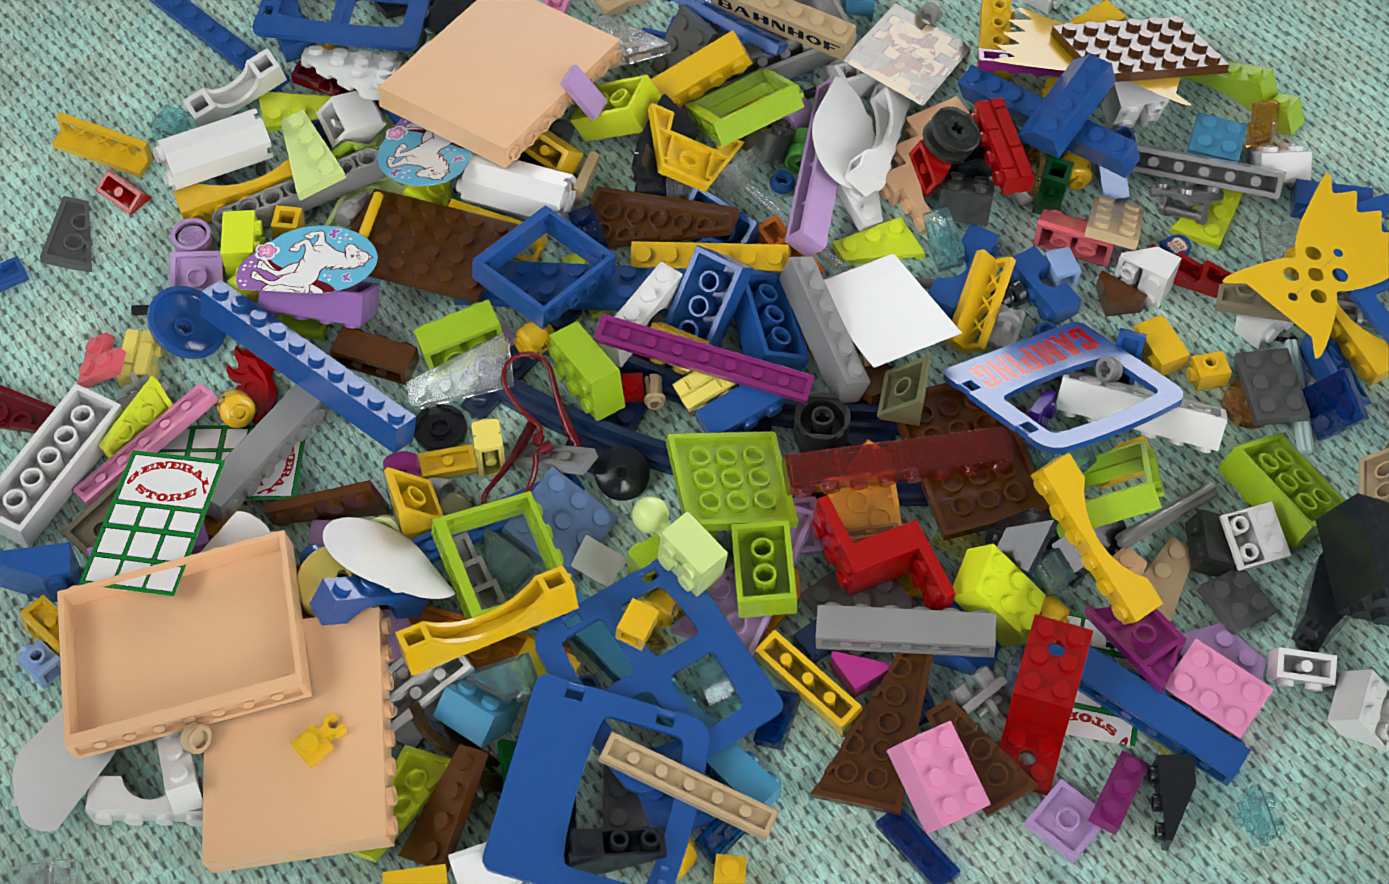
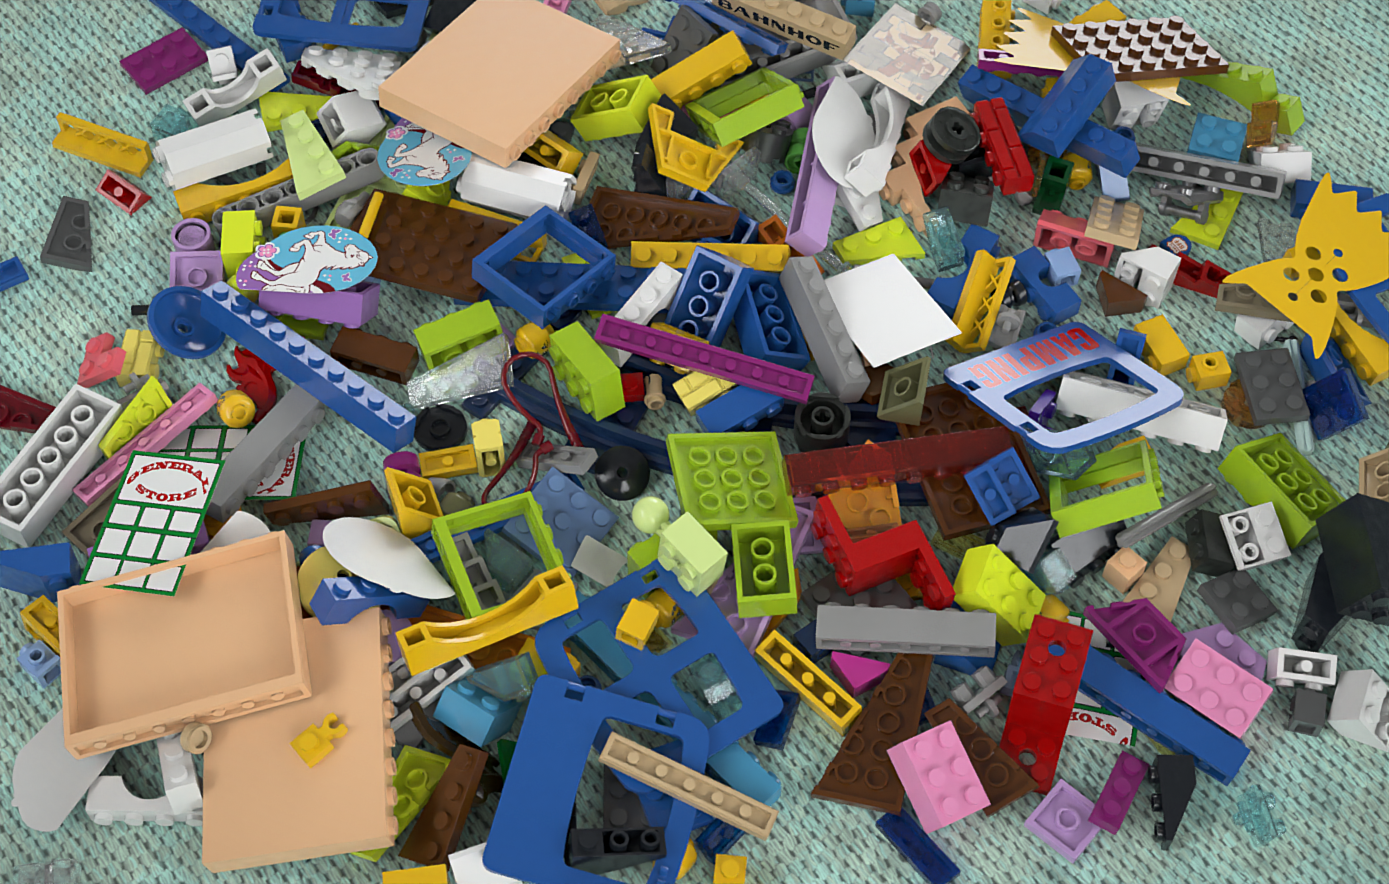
(164, 60): none -> magenta plate
(222, 64): none -> white bracket
(583, 92): lavender tile -> none
(1001, 486): none -> blue slope
(1063, 489): yellow arch -> none
(1102, 369): light grey bush -> none
(1308, 712): none -> dark grey brick

